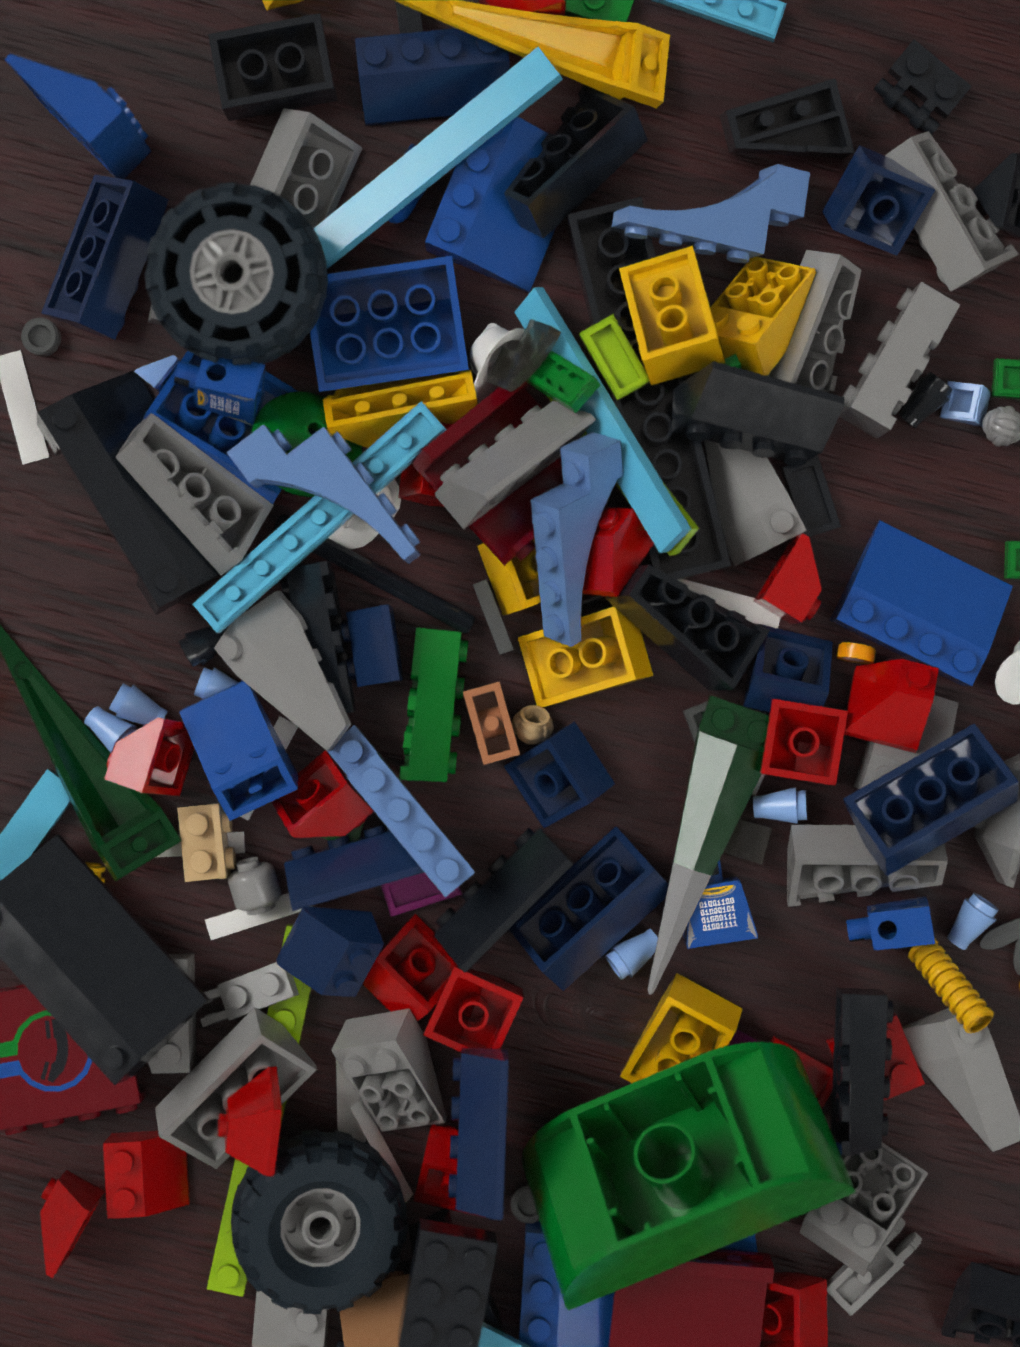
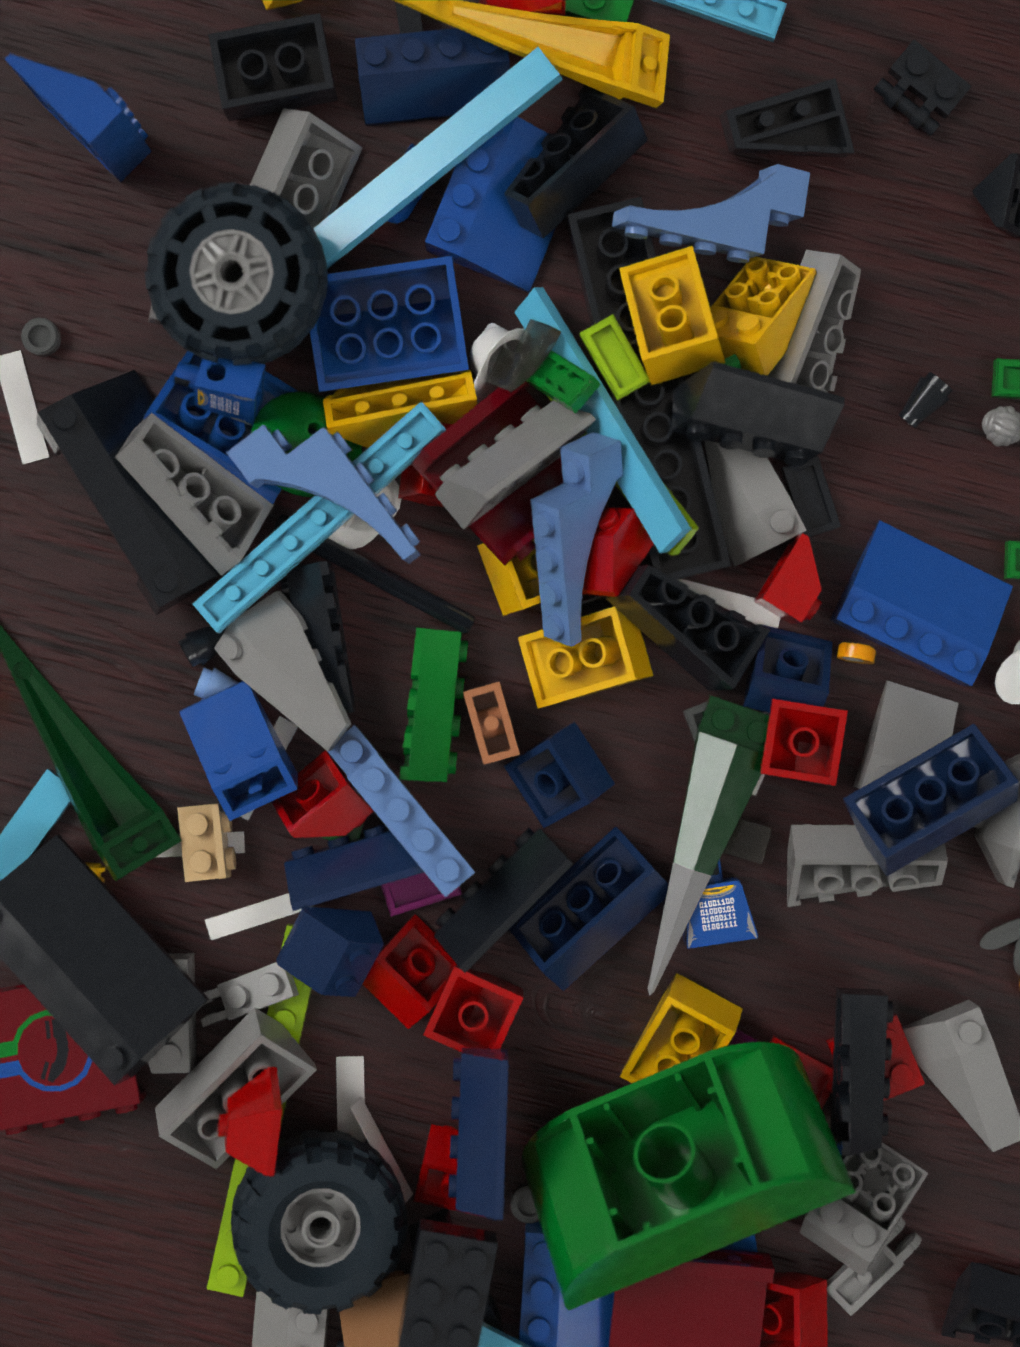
(64, 1217): red slope -> none
(105, 255): dark blue slope -> none
(108, 727): light blue cone -> none
(135, 706): light blue cone -> none
(144, 1175): red slope -> none
(152, 758): slope -> none
(159, 371): light blue slope -> none
(254, 886): light grey head -> none
(373, 646): dark blue slope -> none
(391, 1069): light grey slope -> none
(493, 617): dark grey tile -> none
(532, 724): tan piece -> none
(630, 955): light blue cone -> none
(783, 805): light blue cone -> none
(877, 201): dark blue slope -> none
(891, 702): red slope -> none
(898, 360): light grey wedge -> none
(911, 922): blue torso -> none
(950, 225): light grey wedge -> none
(951, 986): yellow piece -> none
(966, 403): light blue slope -> none
(972, 920): light blue cone -> none

